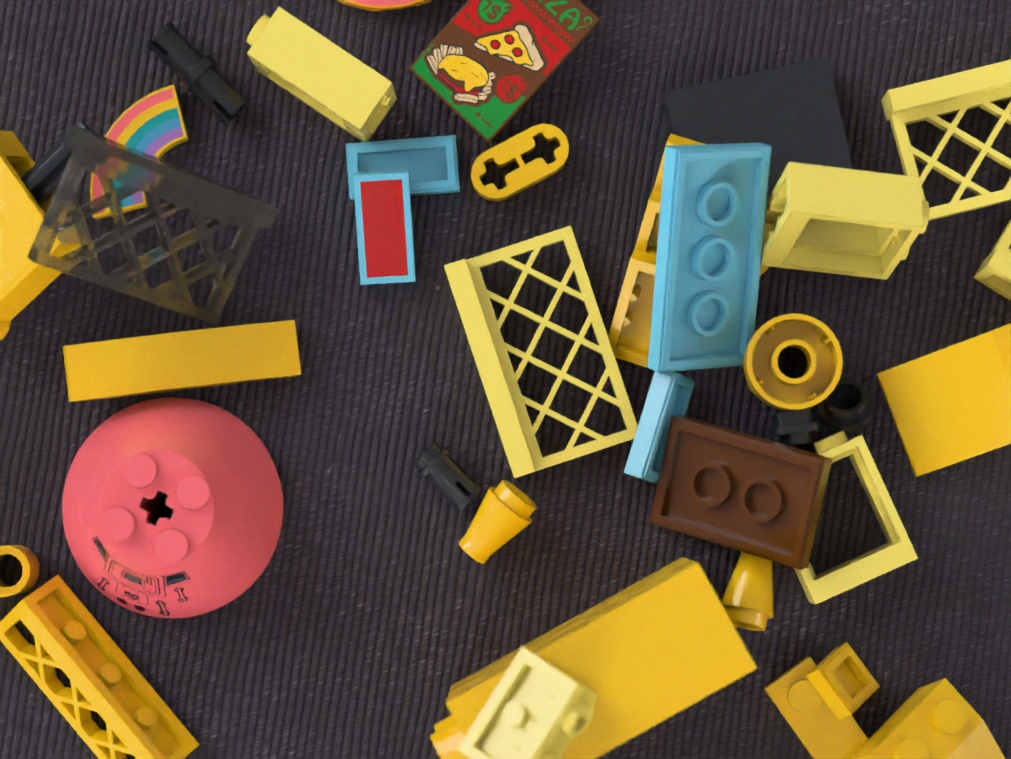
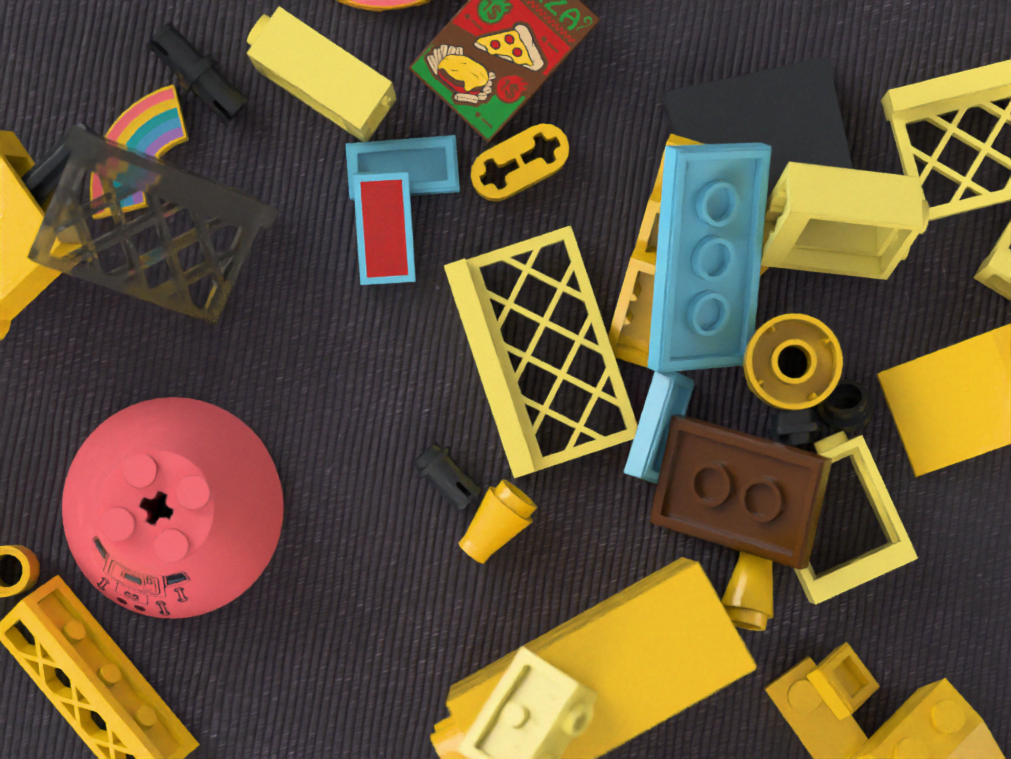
(181, 360): yellow slope -> none

